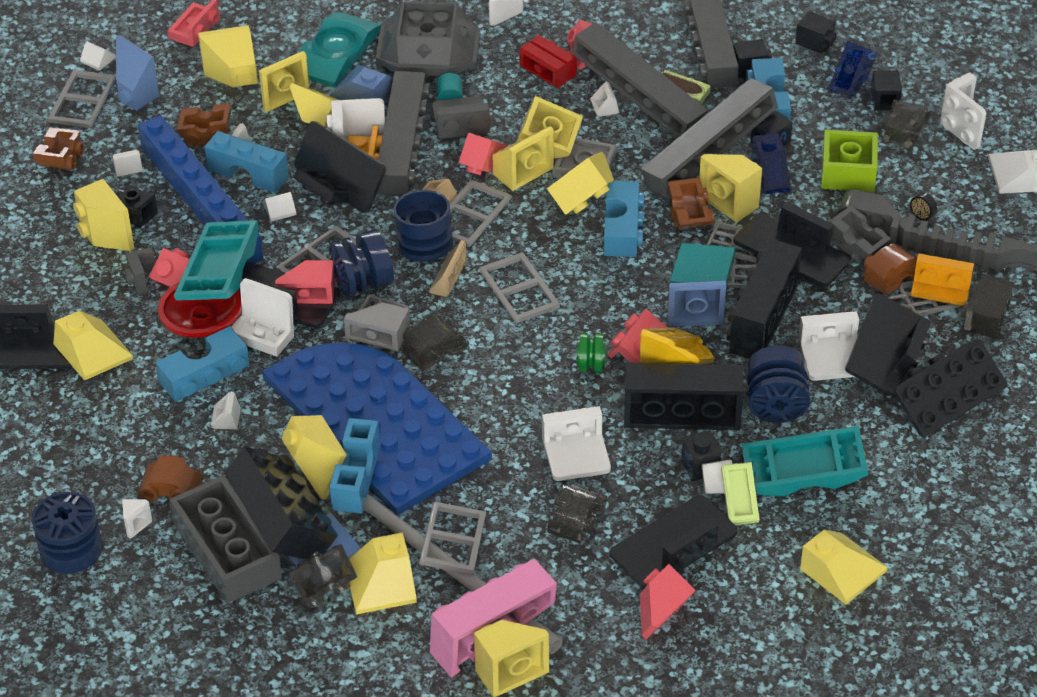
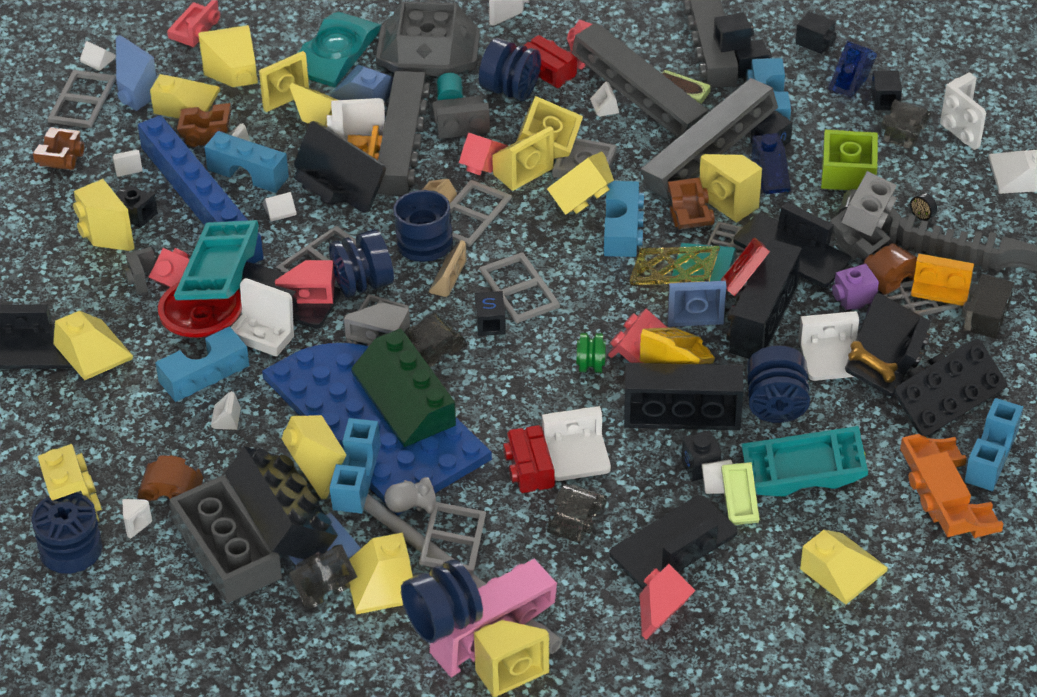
(66, 475): none -> light yellow bracket
(173, 94): none -> light yellow slope
(404, 388): none -> dark green slope
(408, 495): none -> light grey animal
(441, 601): none -> dark blue wheel
(490, 313): none -> black brick
(509, 69): none -> dark blue wheel
(529, 458): none -> red brick
(685, 275): none -> clear yellow window
(733, 32): none -> black brick
(745, 266): none -> red tile
(855, 287): none -> medium lavender brick
(869, 204): none -> light grey brick
(885, 369): none -> pearl gold piece
(943, 489): none -> orange bracket
(995, 444): none -> dark azure arch

